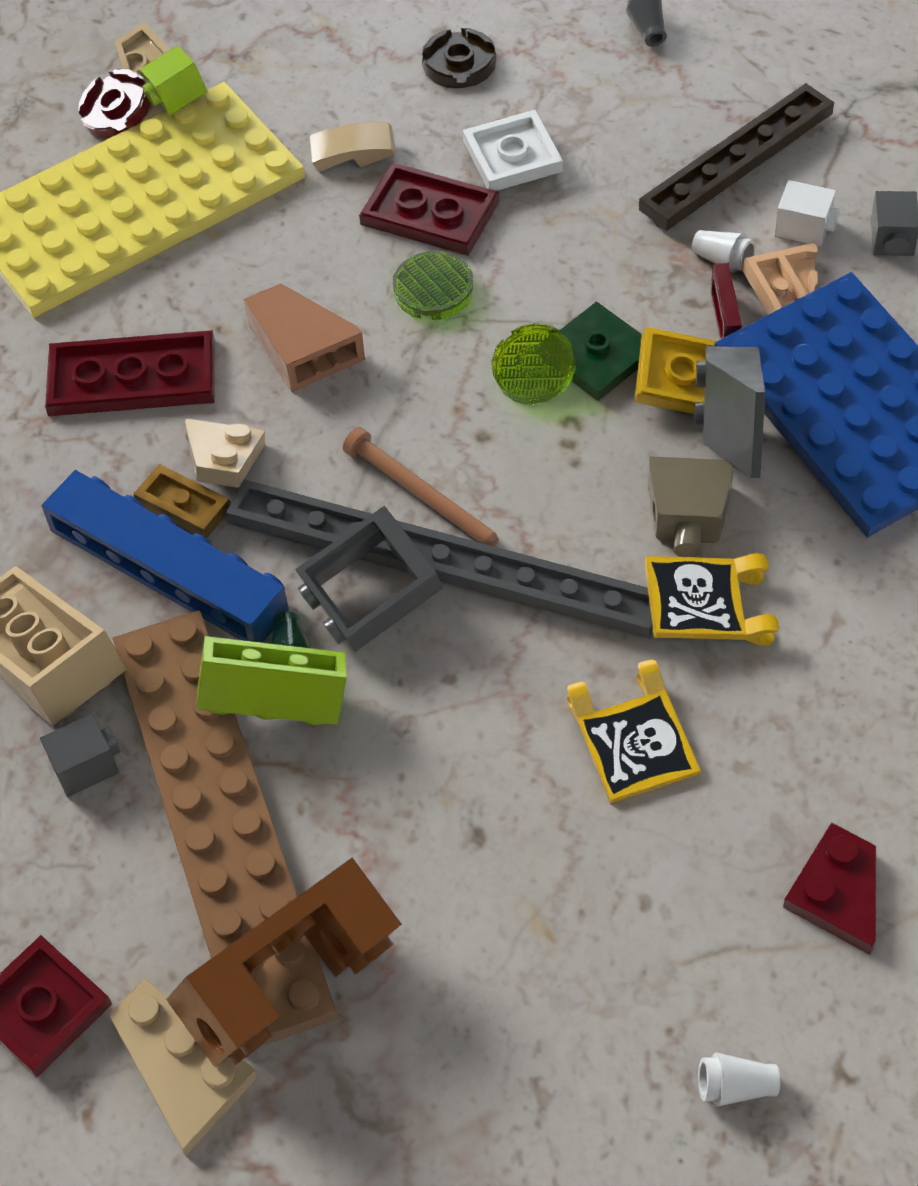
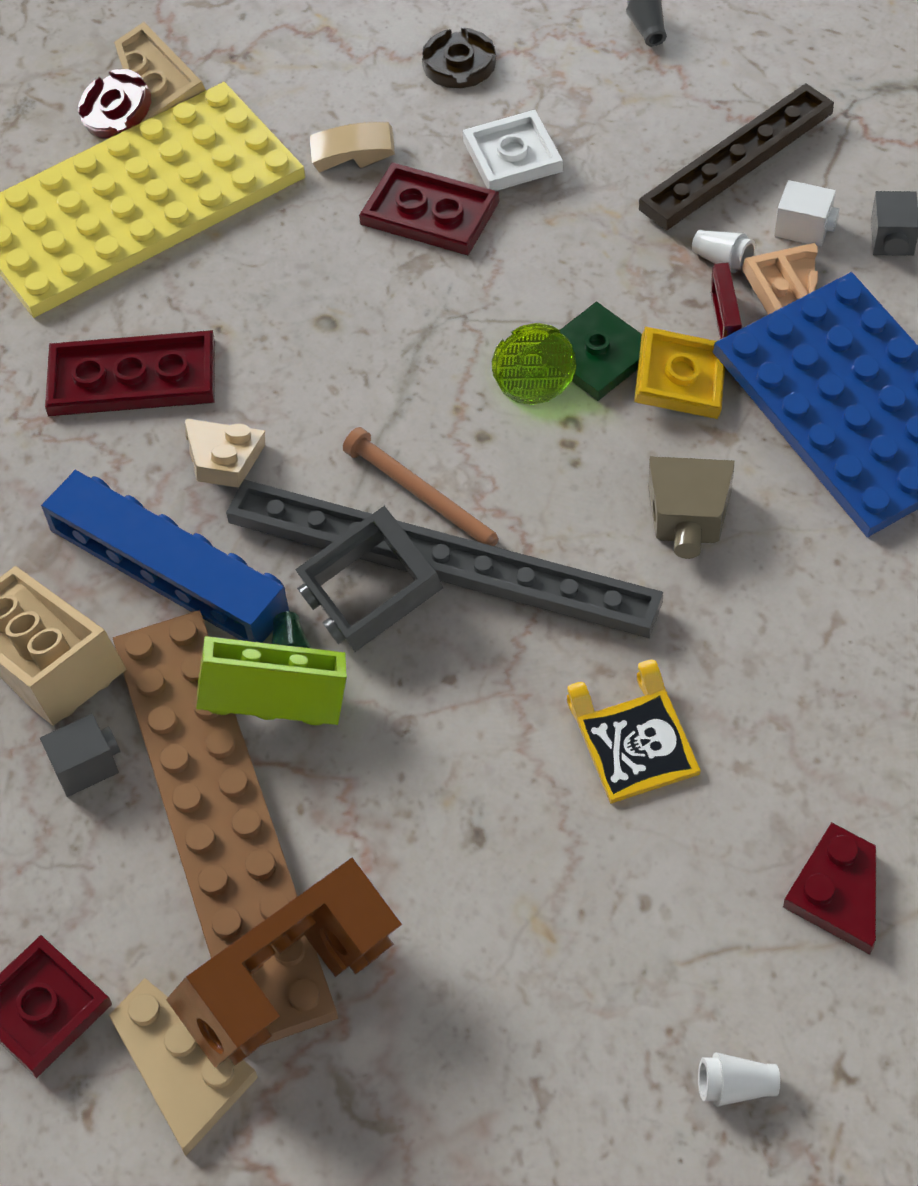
(172, 80): lime brick -> none
(182, 500): pearl gold plate -> none
(302, 336): nougat slope -> none
(433, 285): tile -> none
(704, 599): flag -> none
(732, 405): dark grey slope -> none

